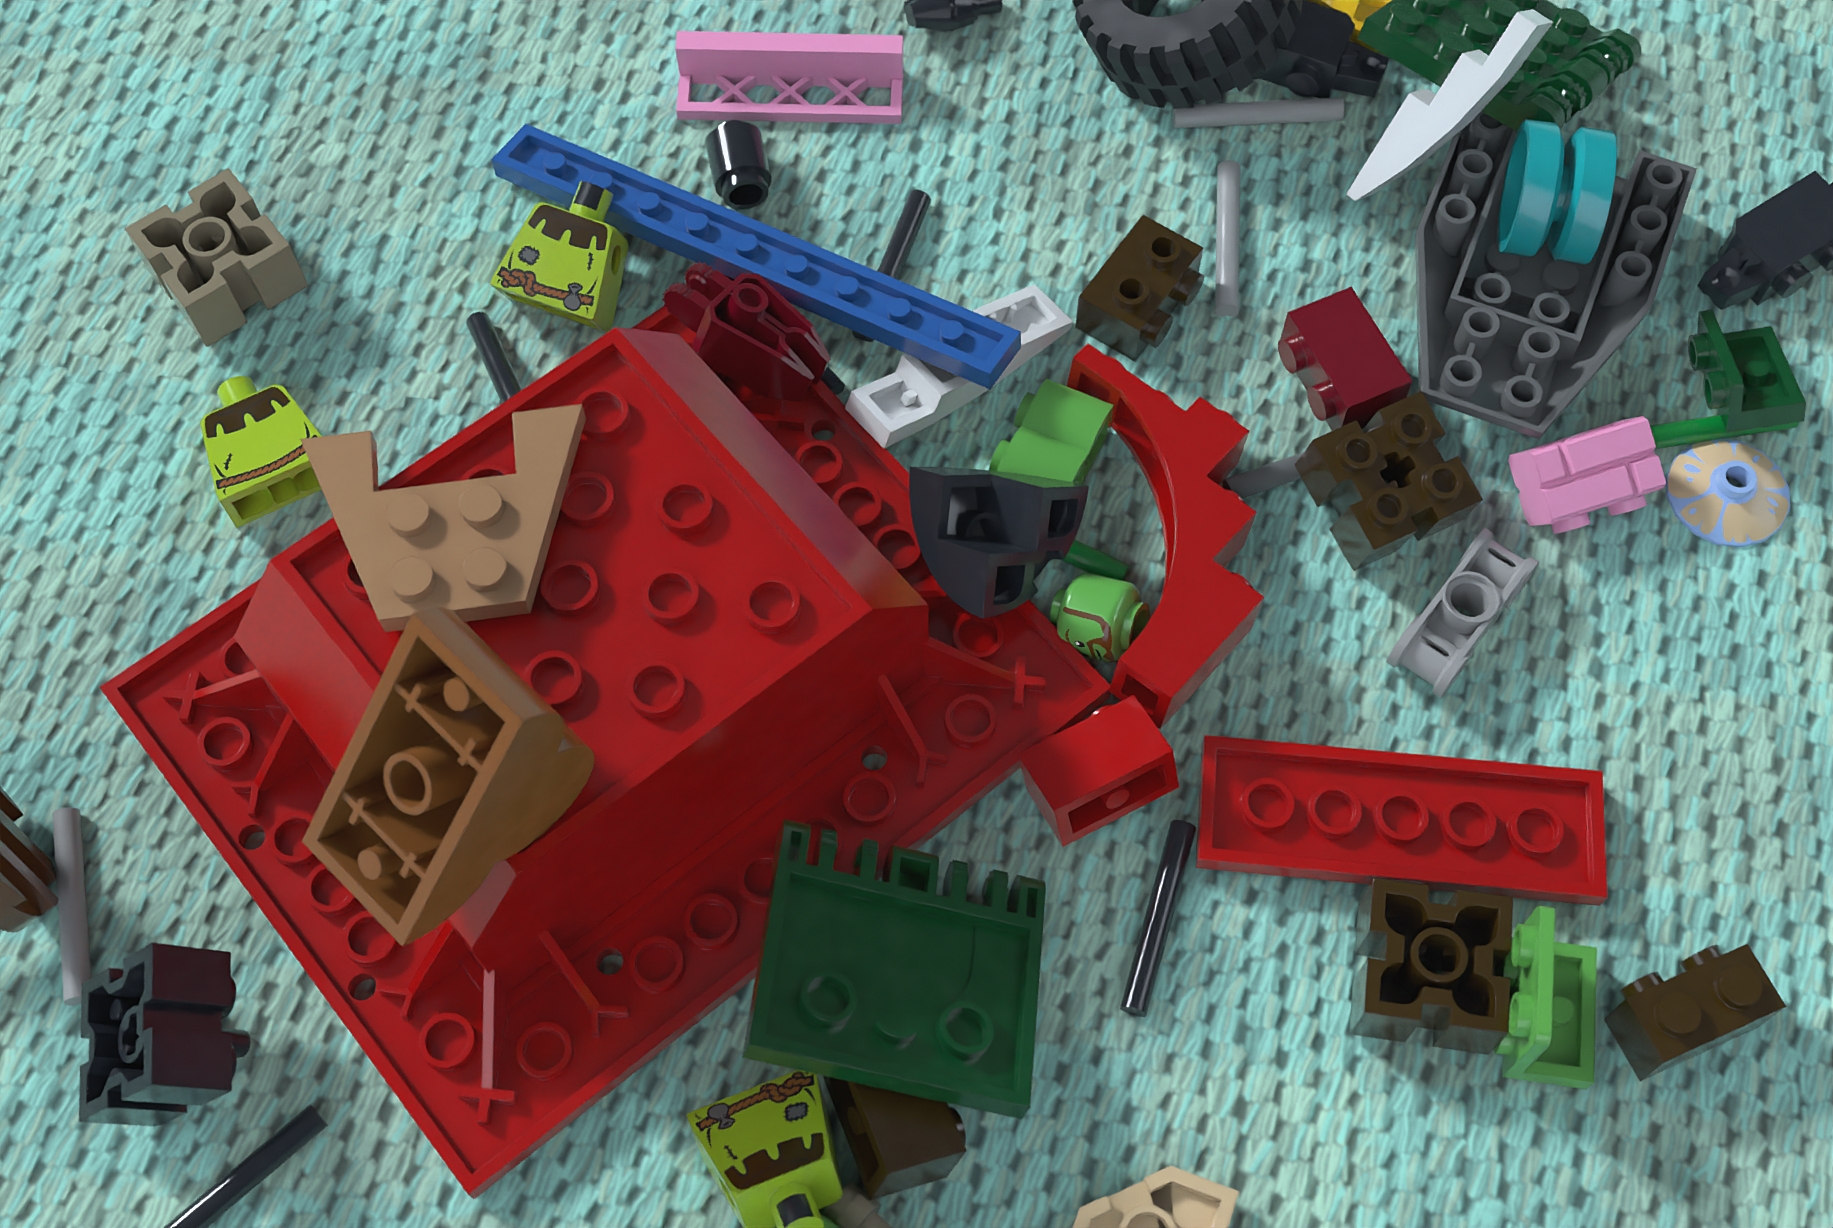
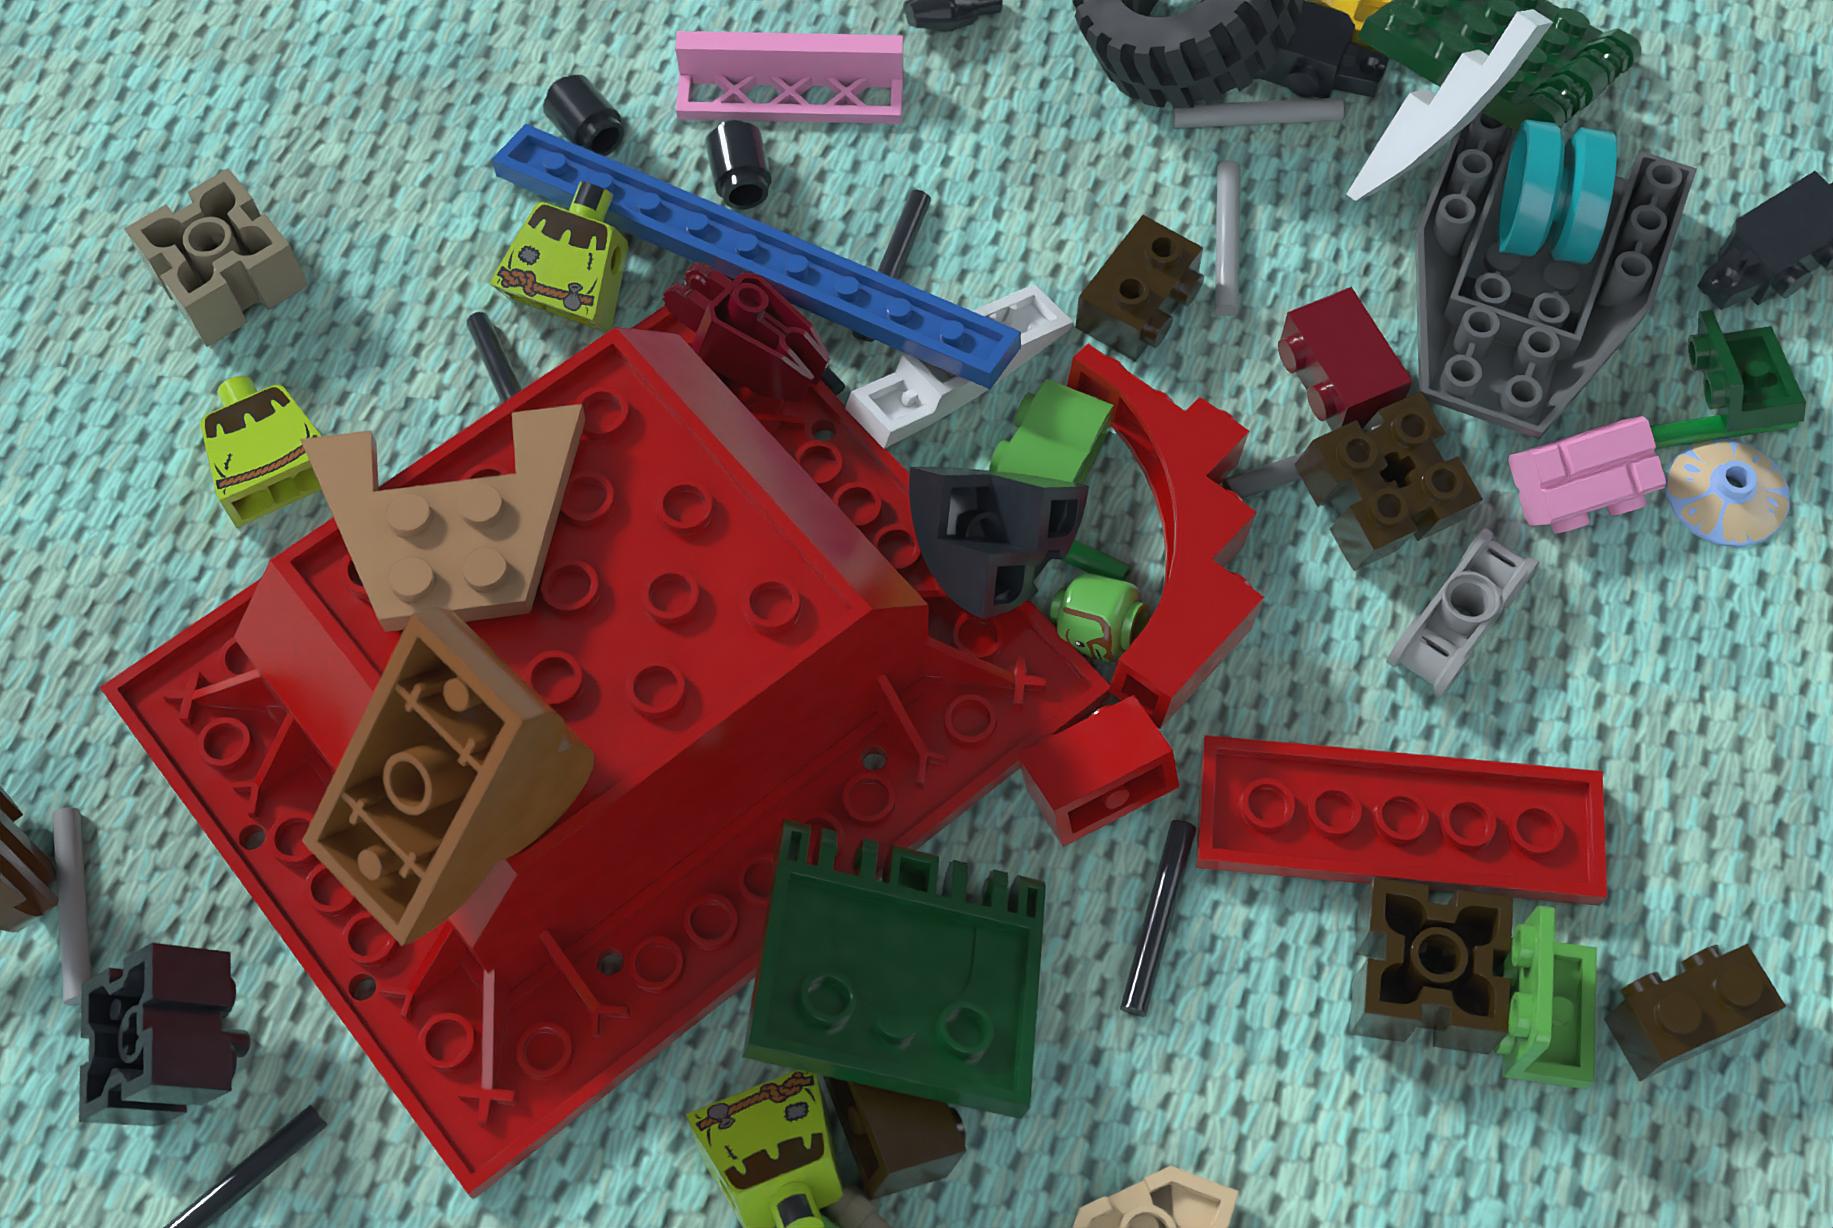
(583, 114): none -> black brick

